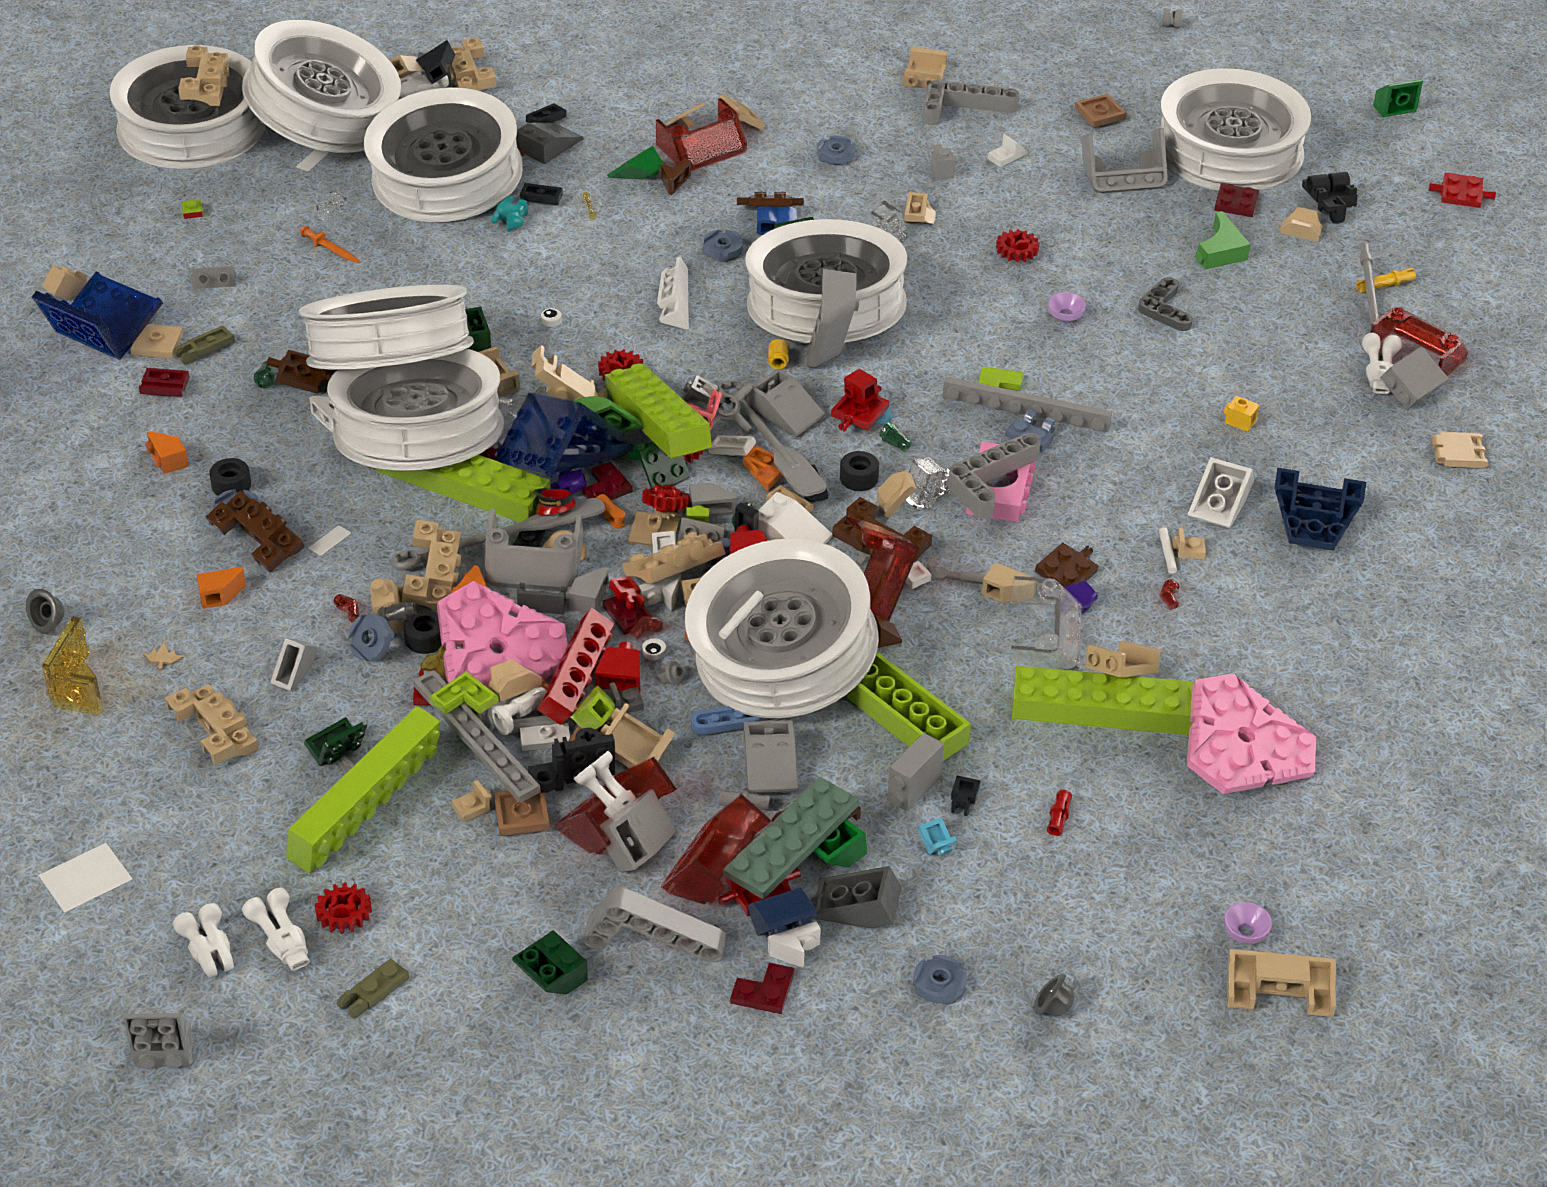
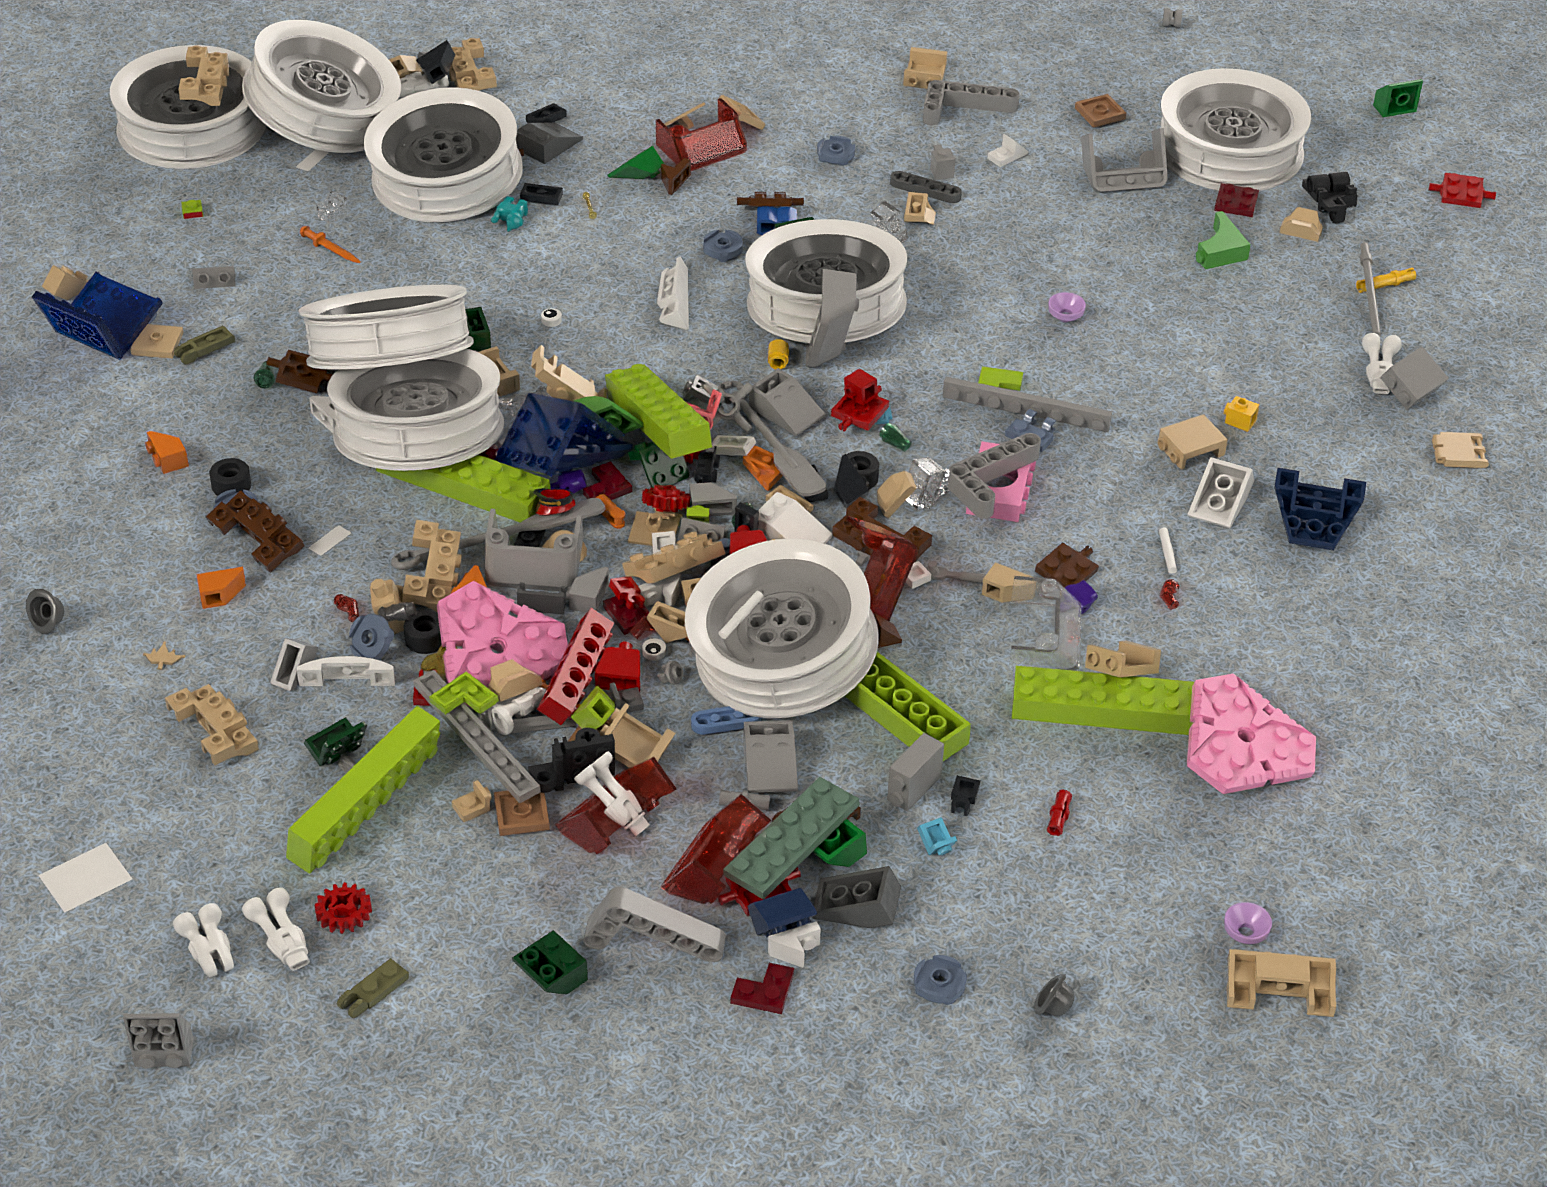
(67, 675): clear yellow bracket -> none
(164, 382): dark red plate -> none
(345, 667): none -> white slope
(543, 736): white plate -> none
(617, 360): red gear -> none
(637, 832): light grey slope -> none
(667, 622): none -> tan slope
(706, 466): none -> black hinge
(848, 483): none -> black slope
(945, 192): none -> dark grey beam
(1017, 245): red gear -> none
(1154, 306): dark grey beam -> none
(1189, 546): tan bracket -> none
(1191, 439): none -> tan panel
(1424, 334): clear red windscreen -> none

